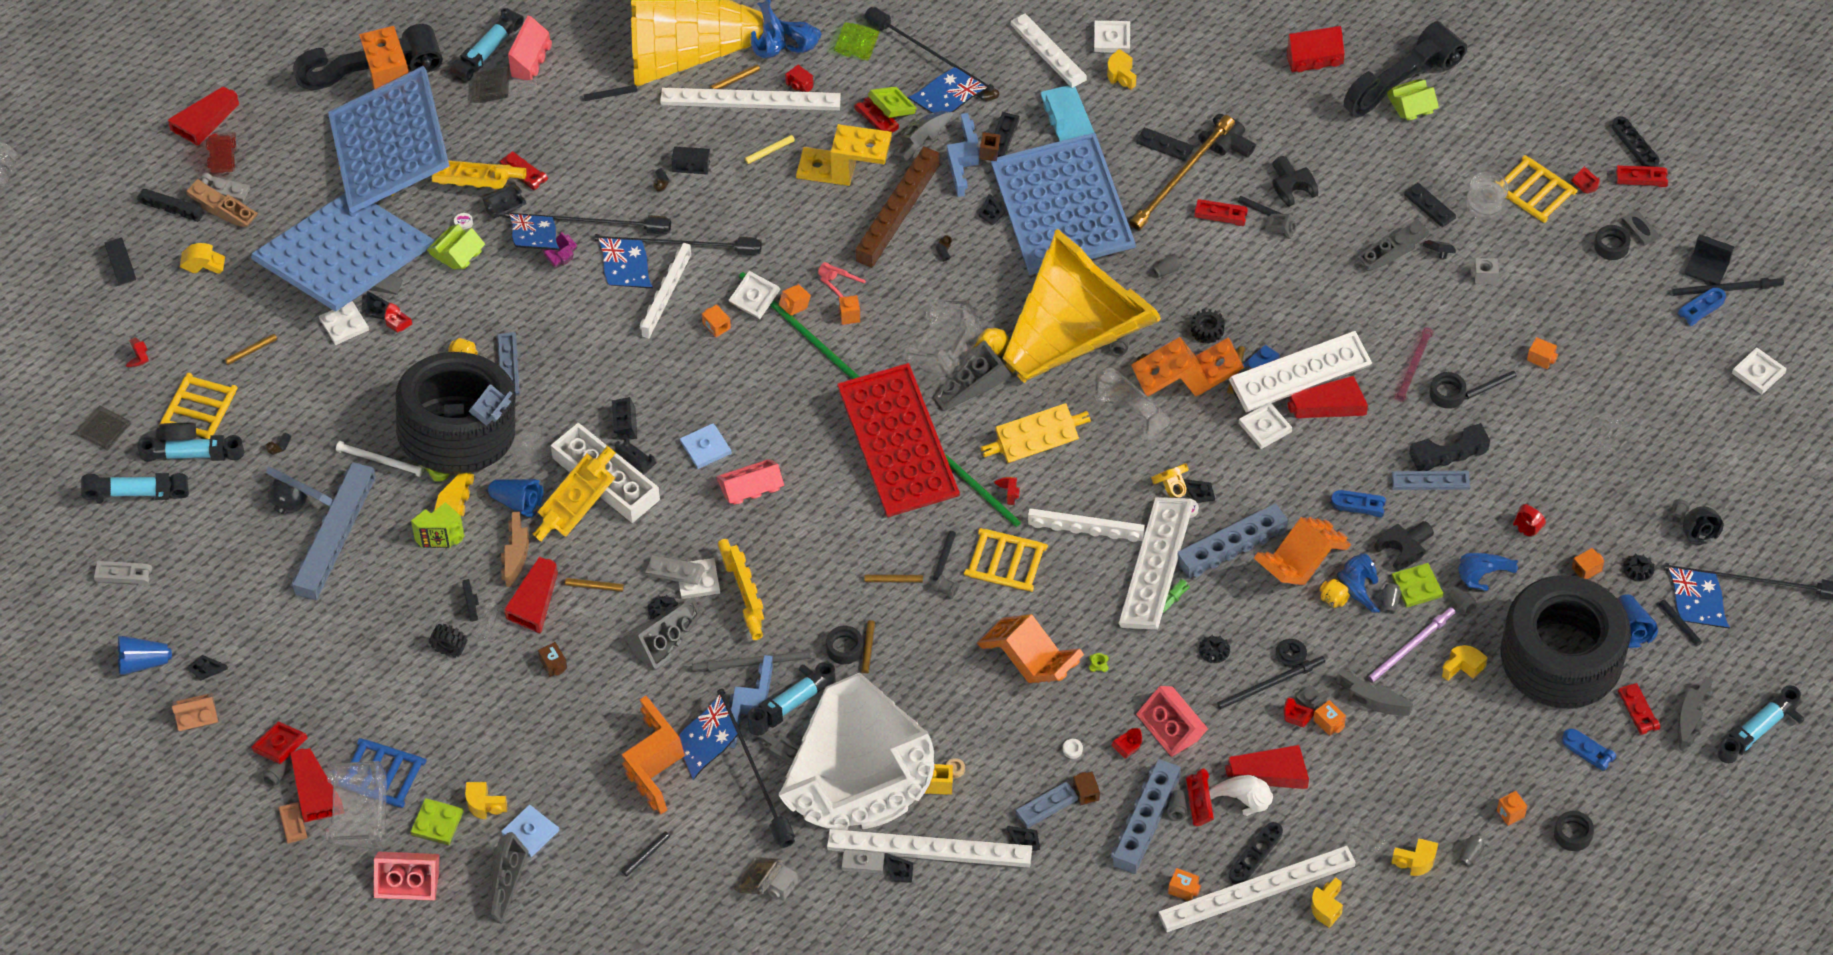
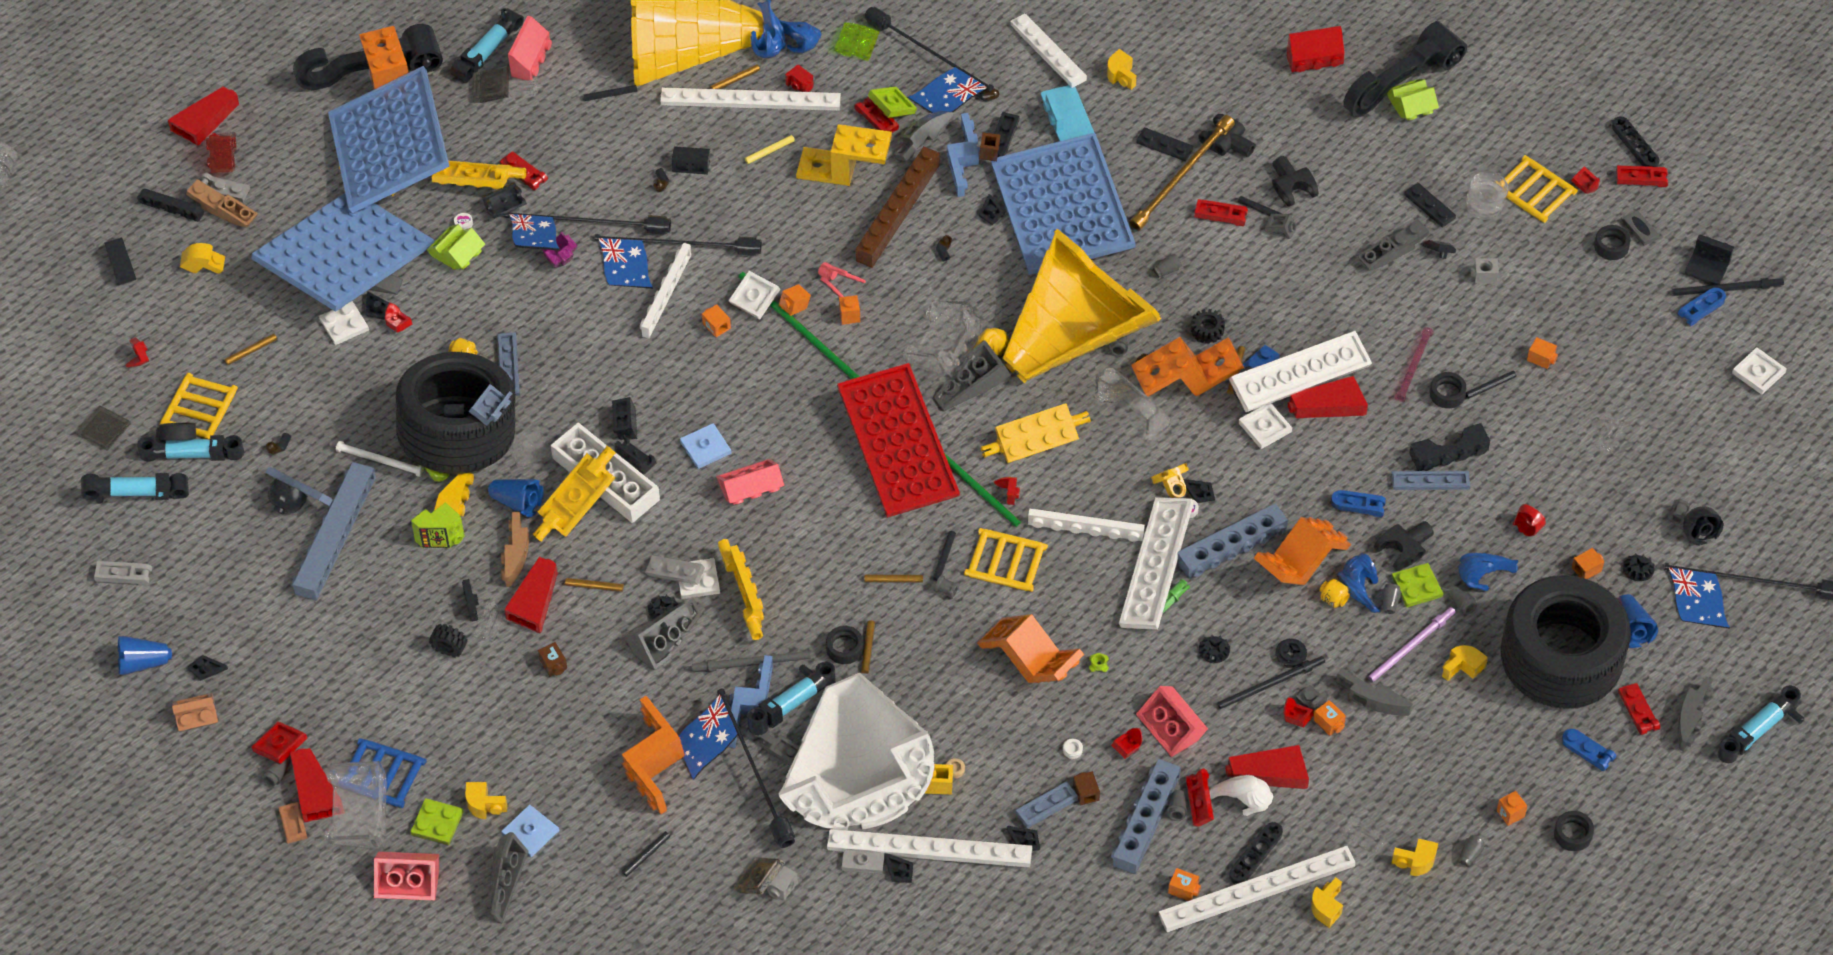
(1111, 36): white plate -> none
(1680, 622): black bar -> none

